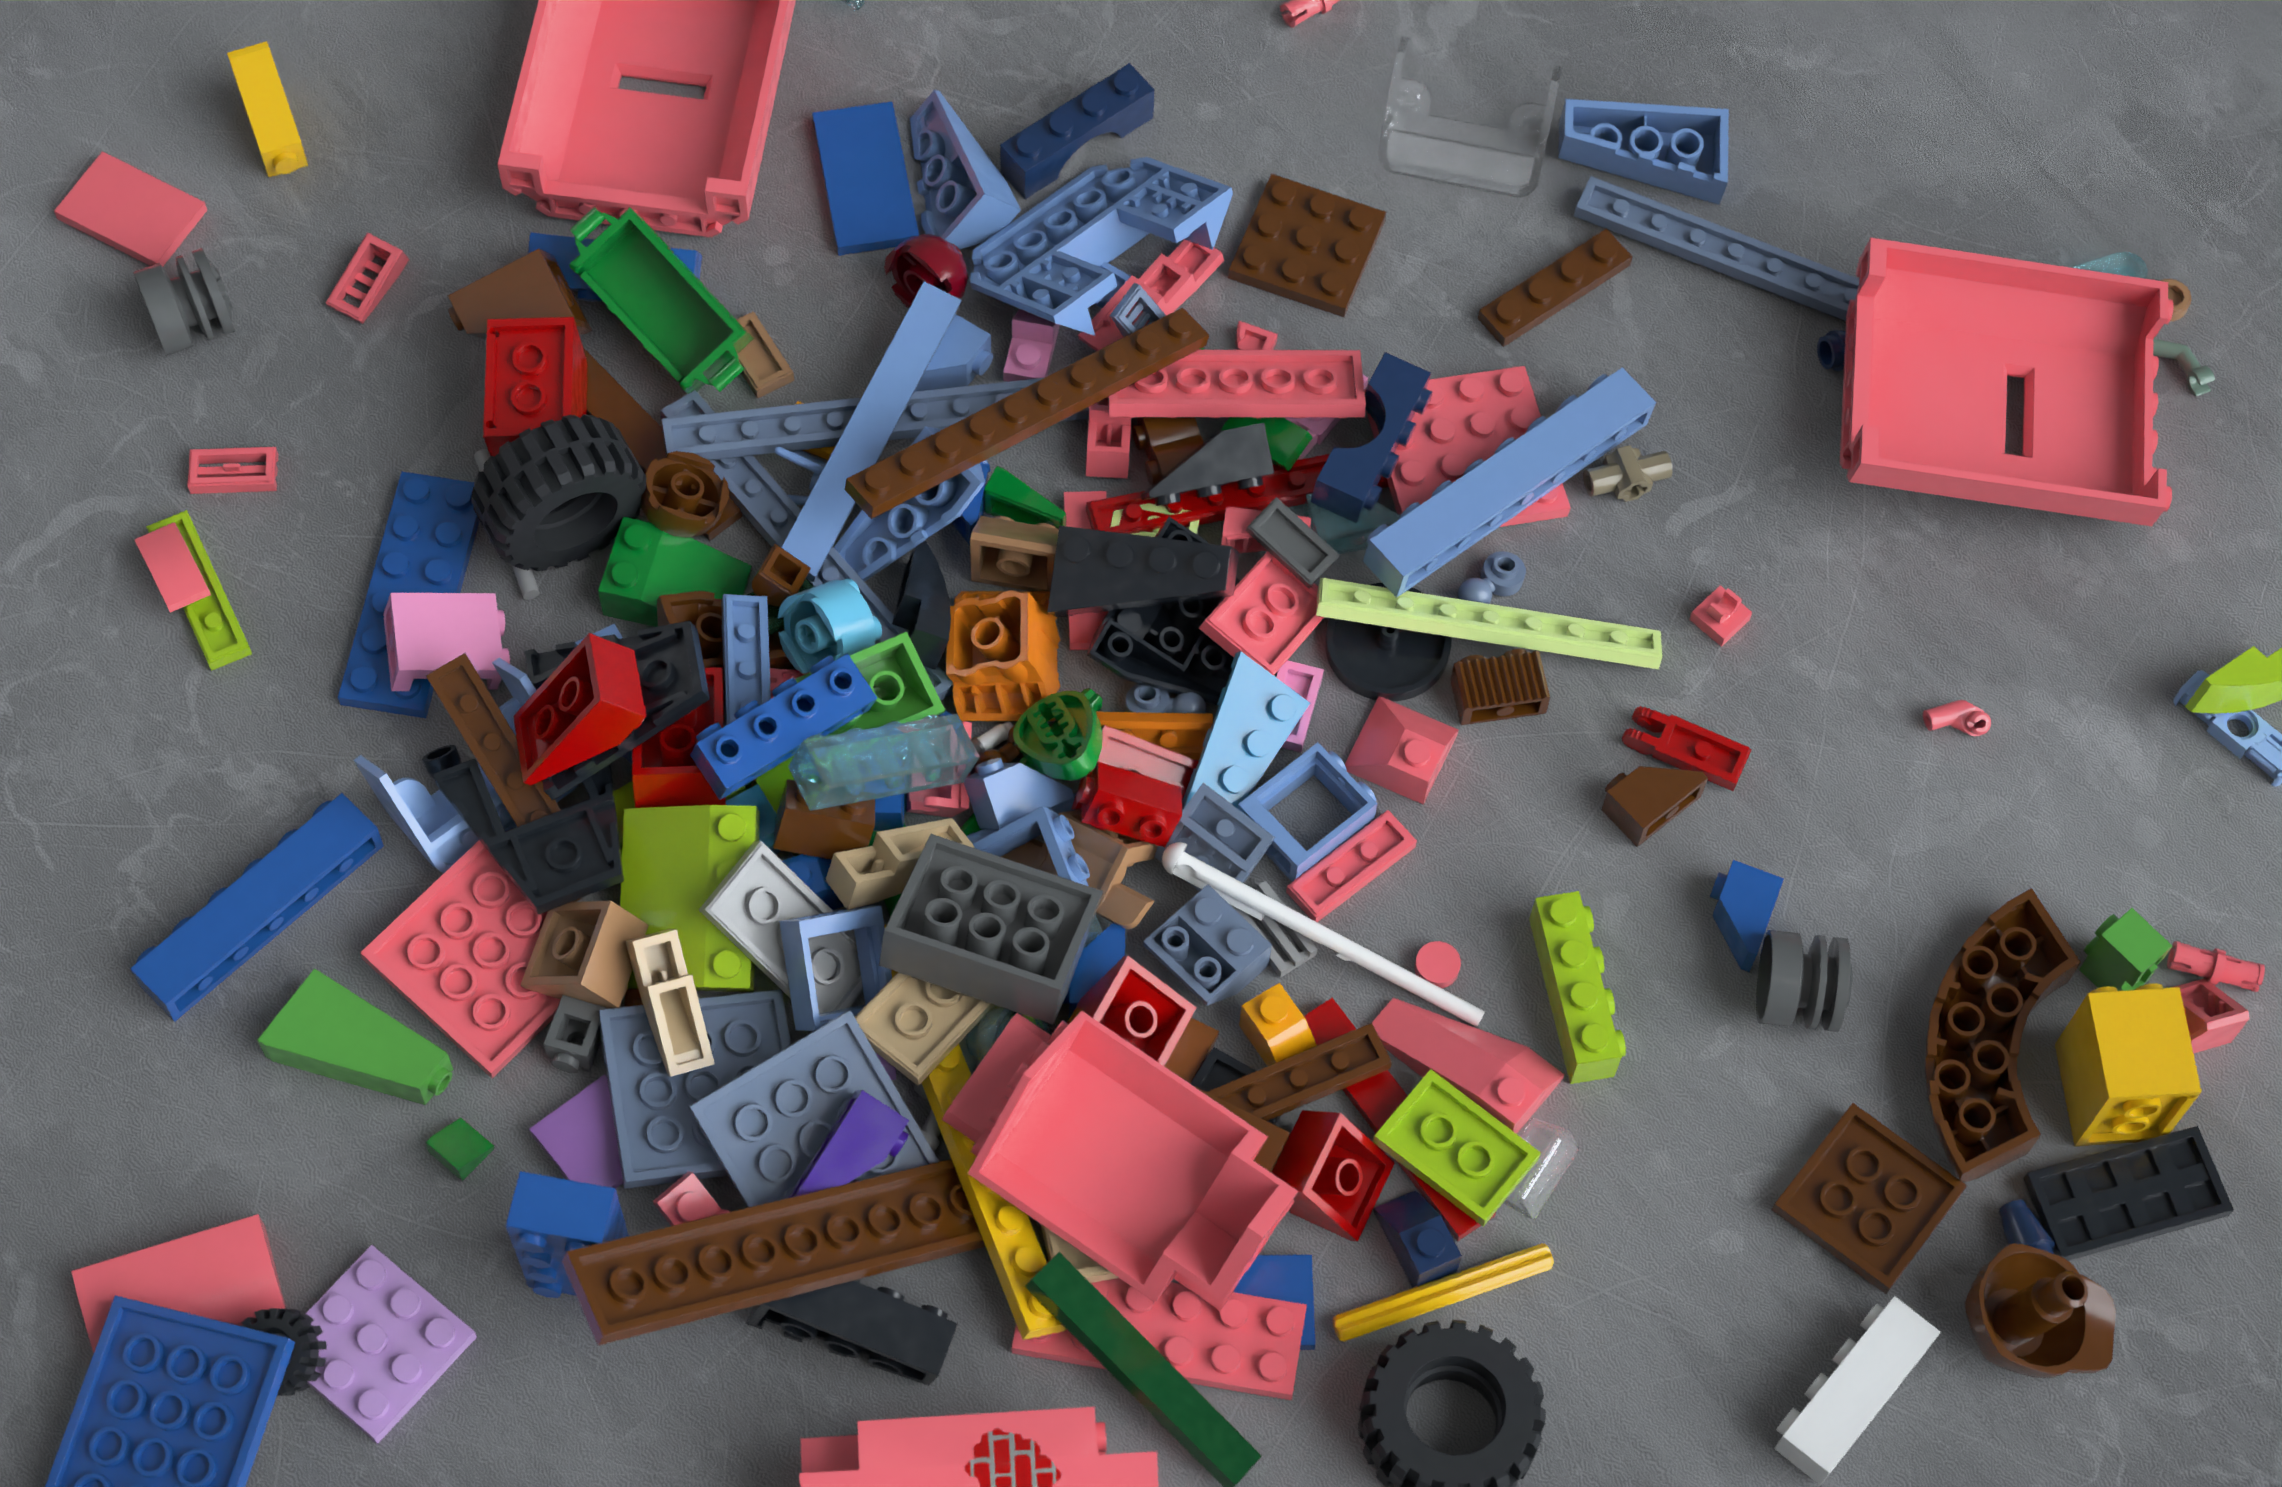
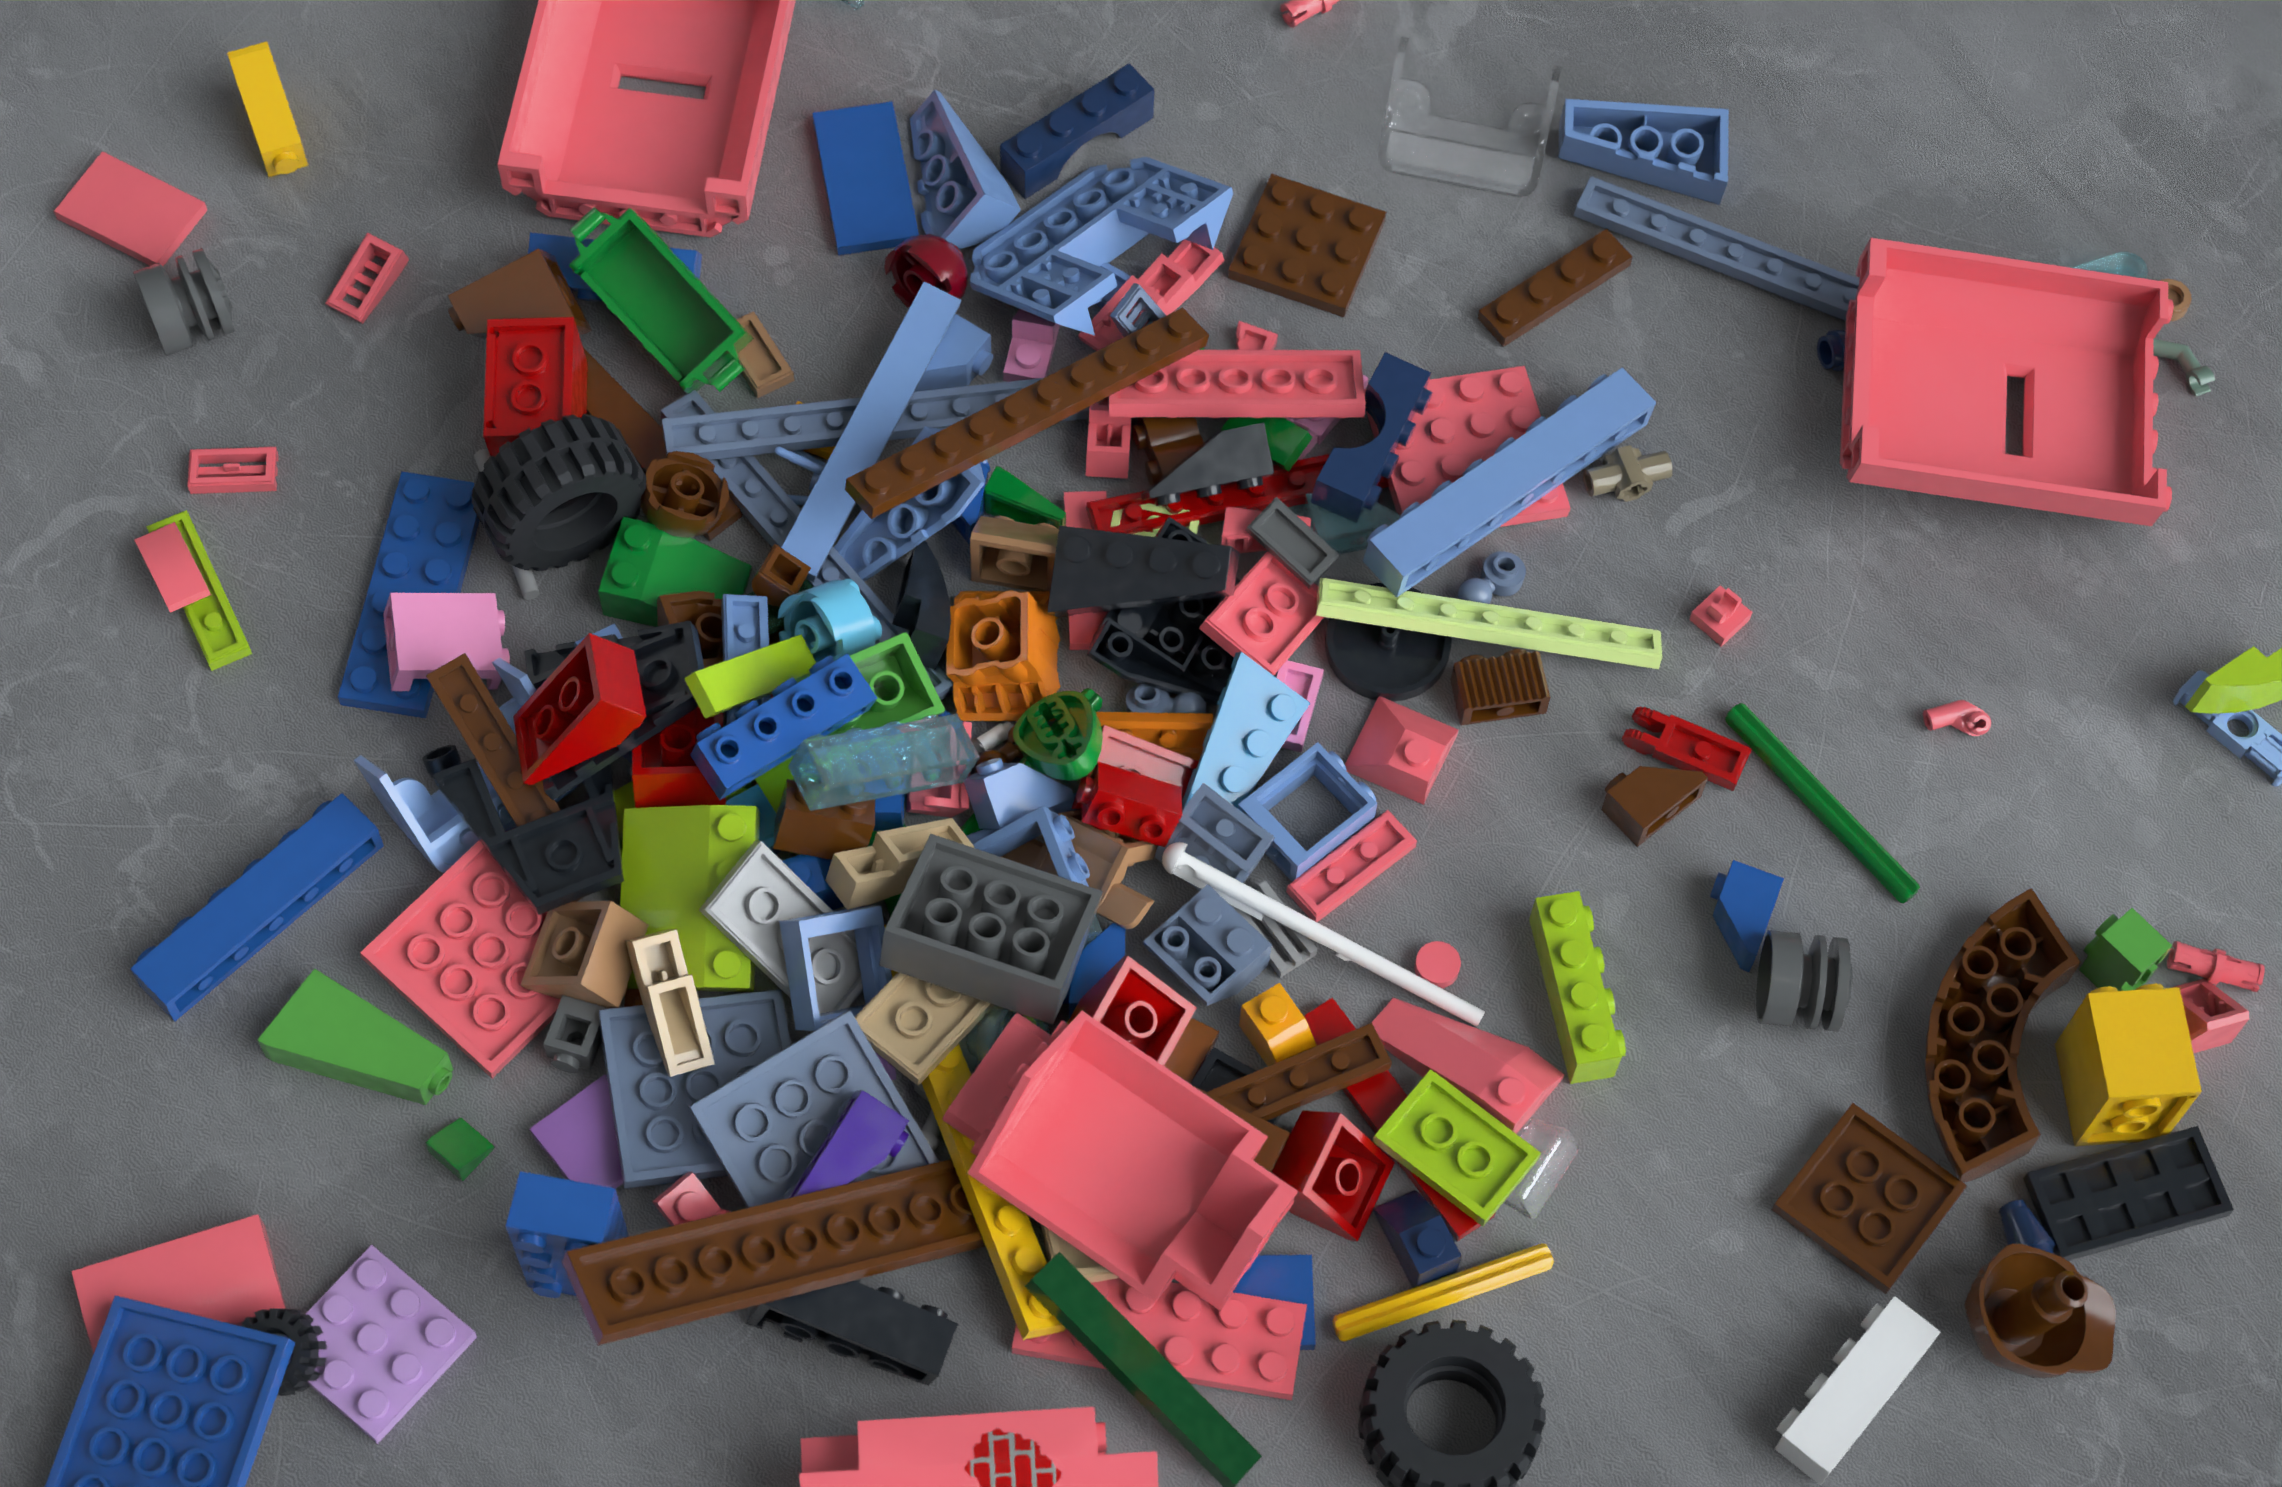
(749, 676): none -> lime tile
(1822, 803): none -> green axle

